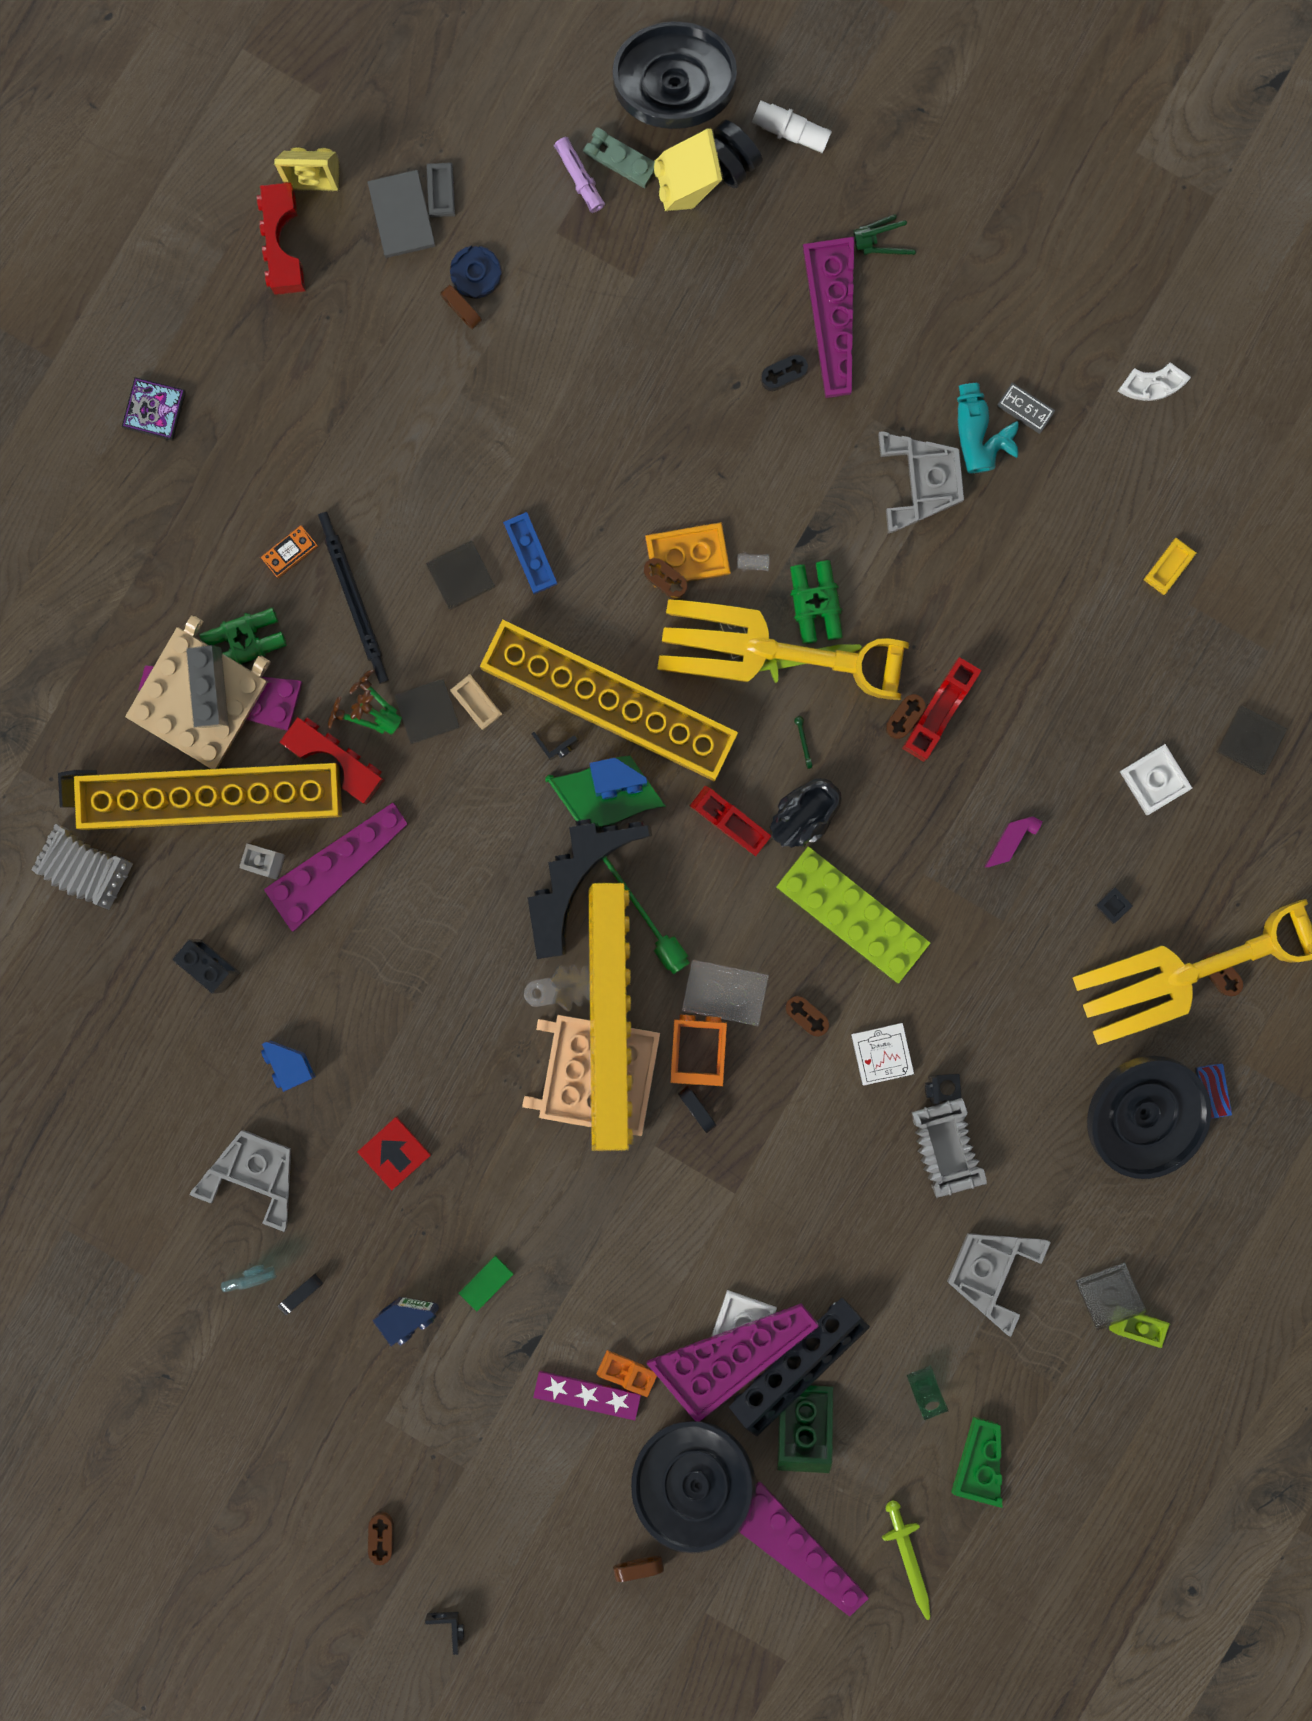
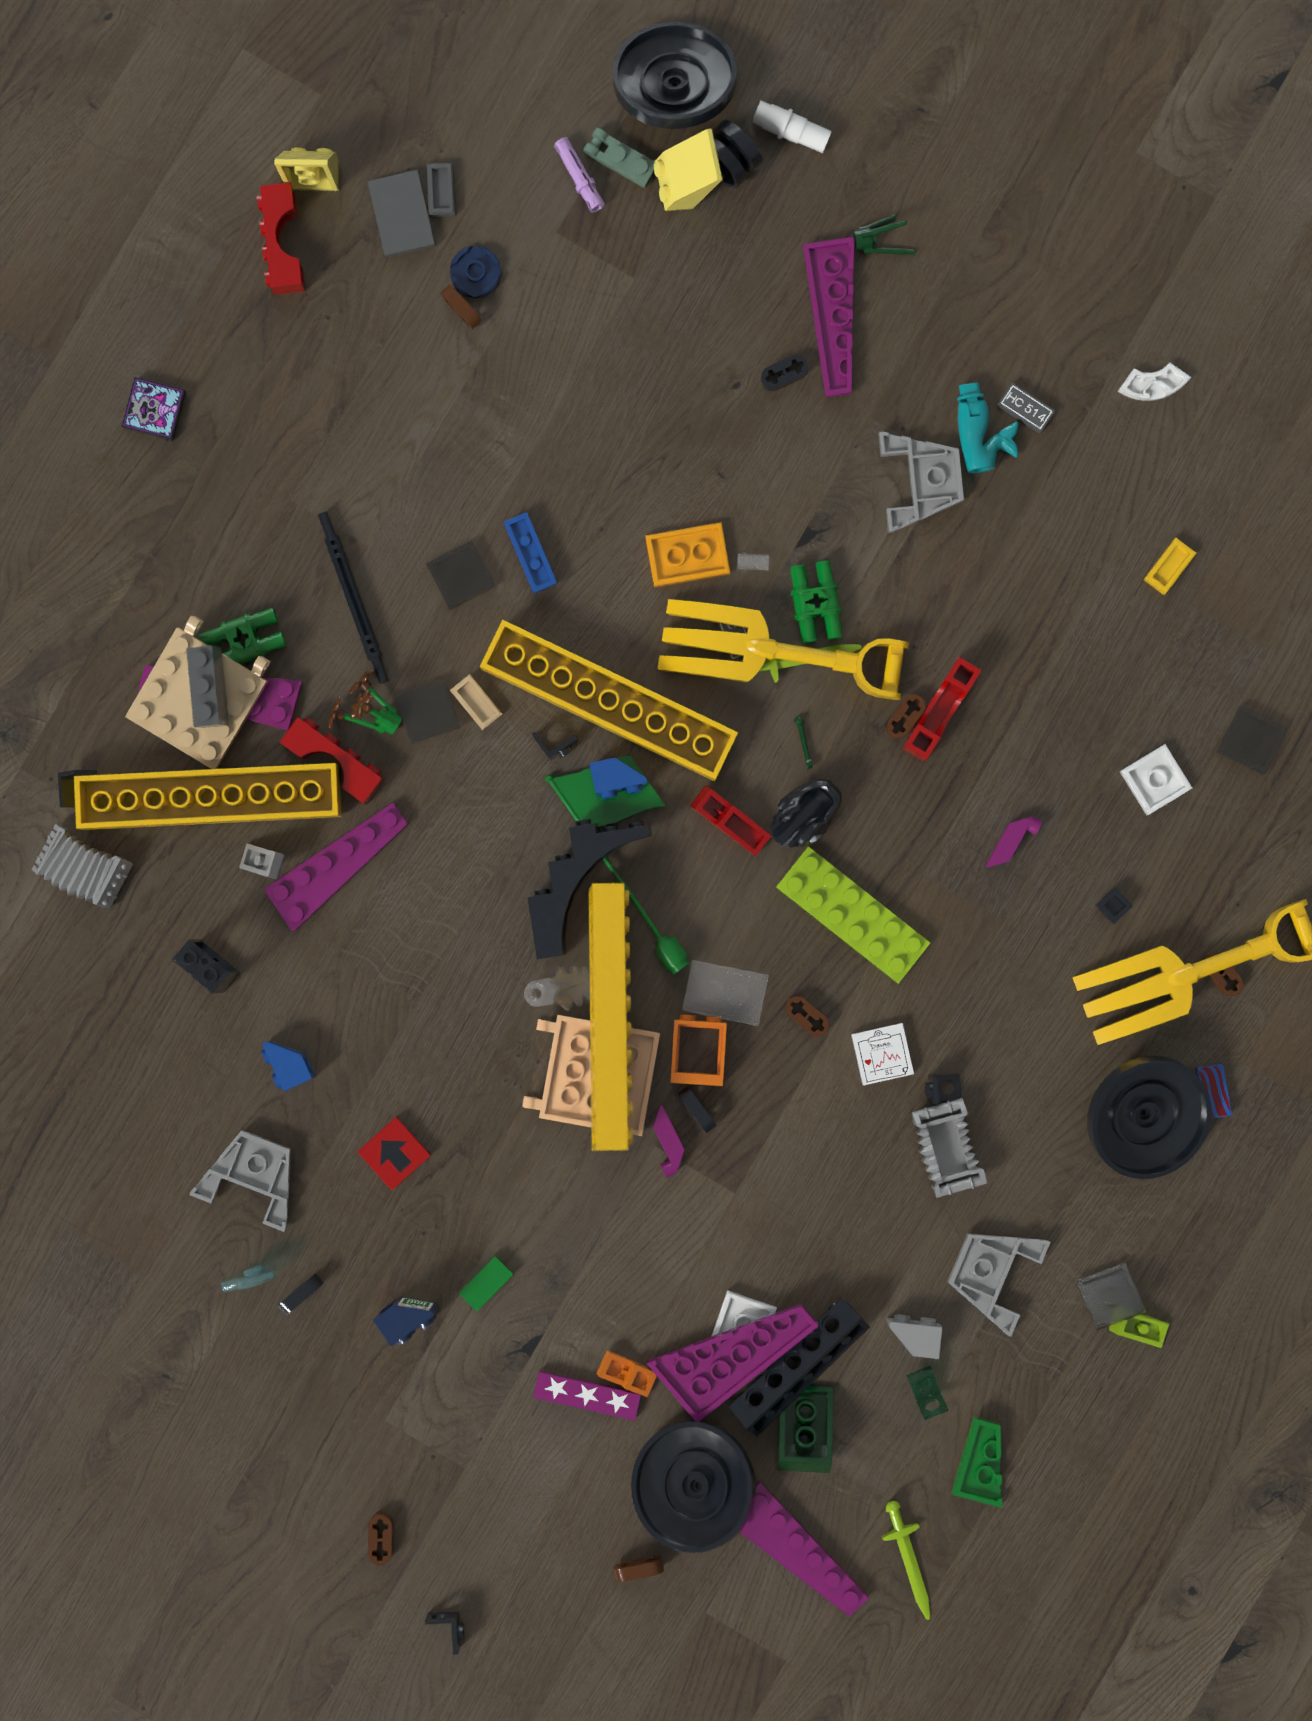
(289, 551): tile -> none
(669, 573): reddish brown beam -> none
(669, 1141): none -> magenta piece
(919, 1337): none -> light grey slope

